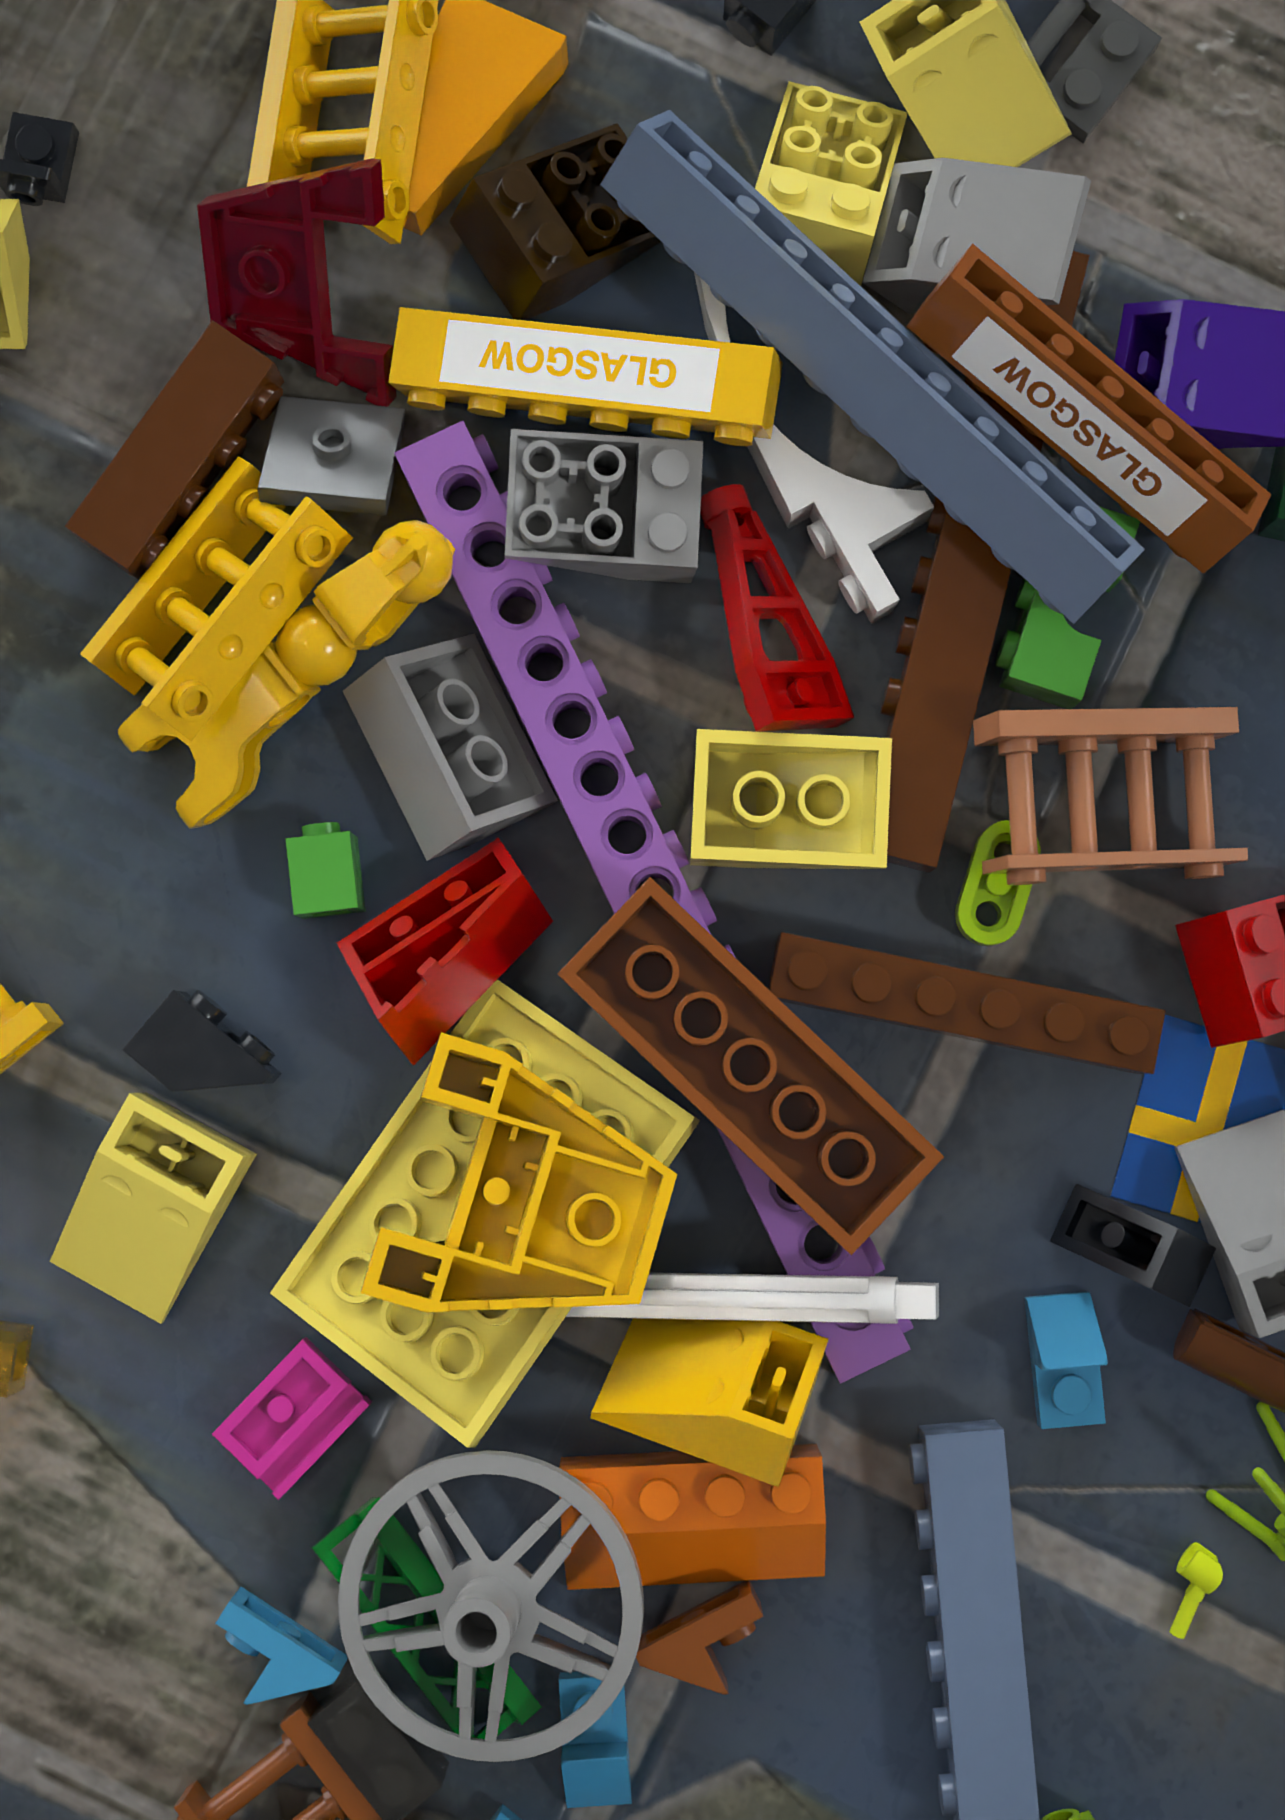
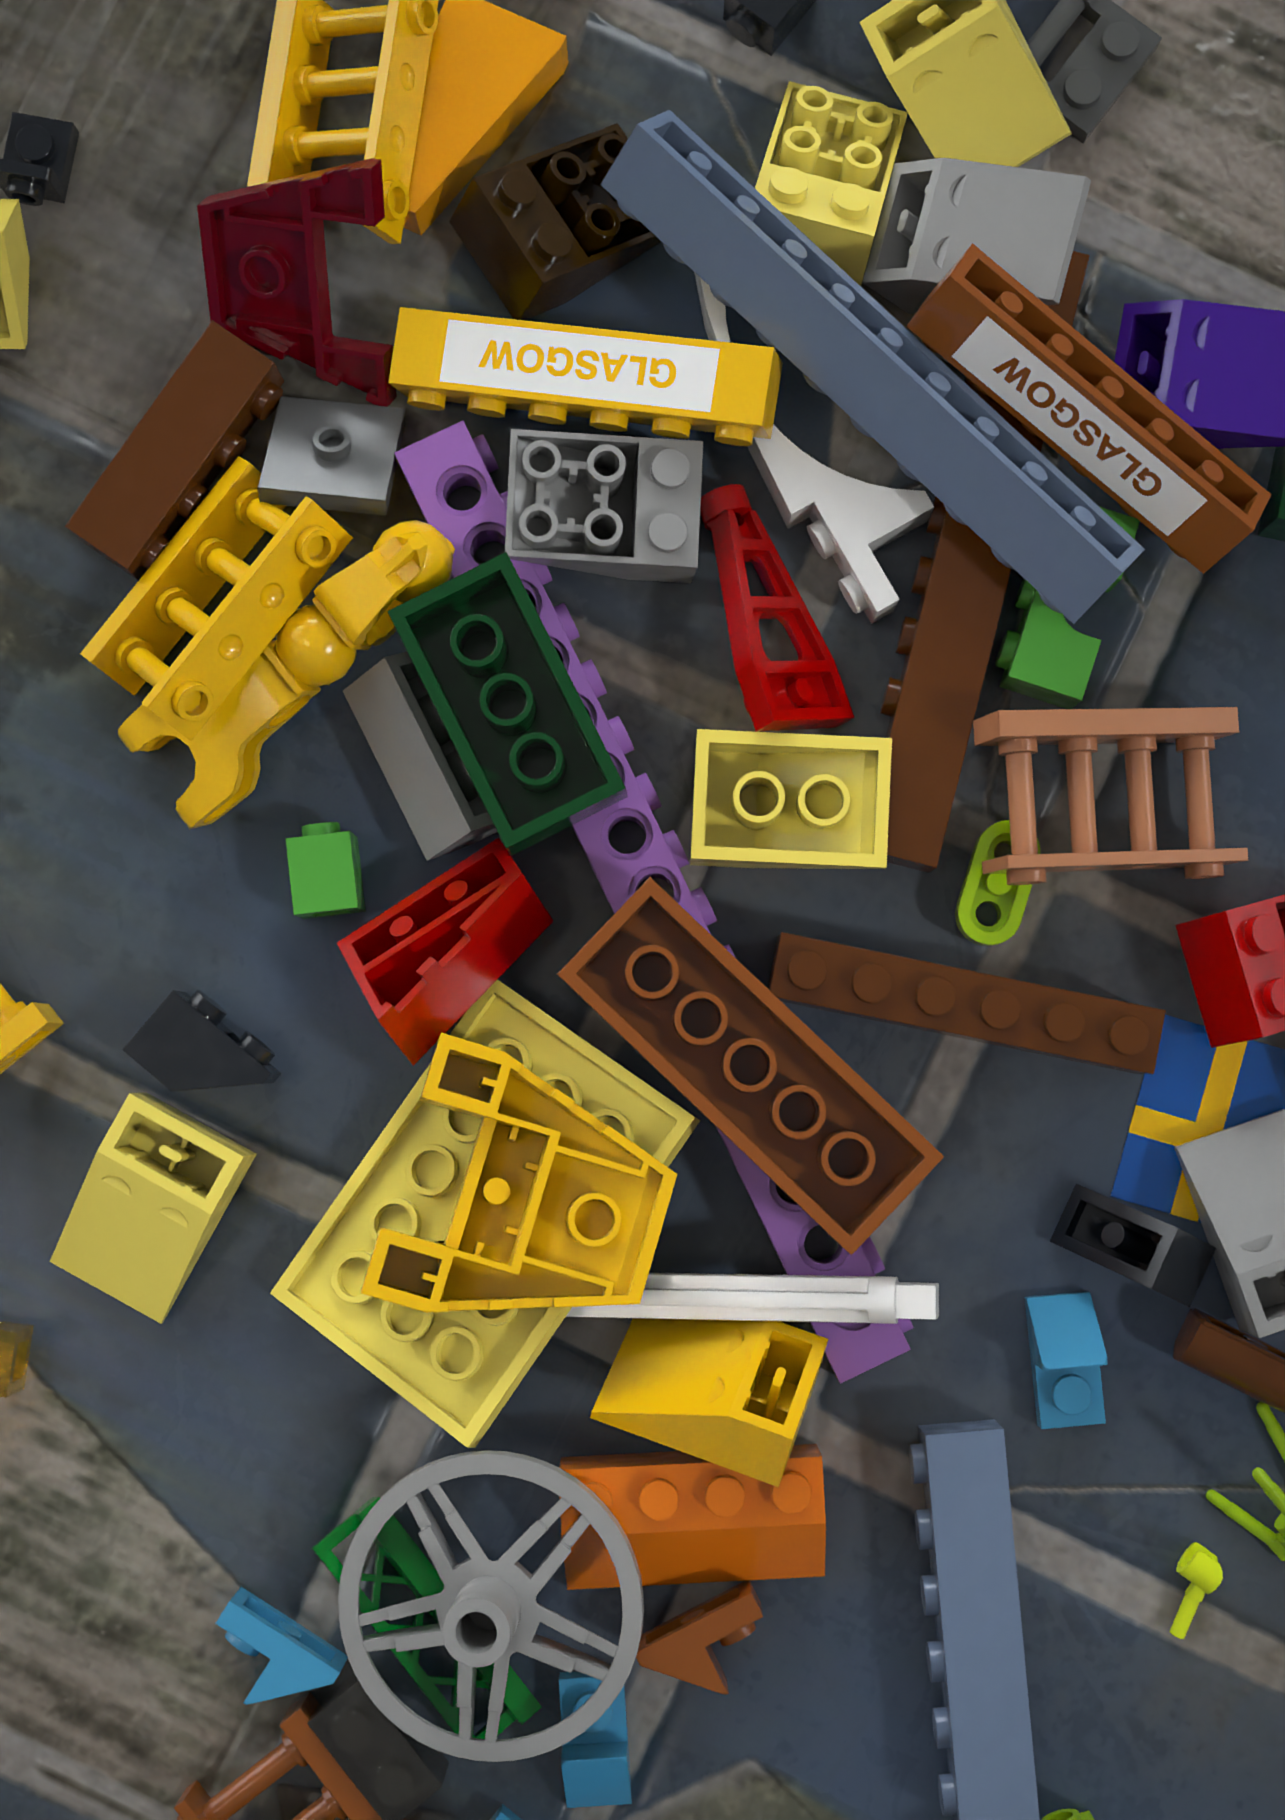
(291, 1417): dark pink plate -> none
(508, 703): none -> dark green brick

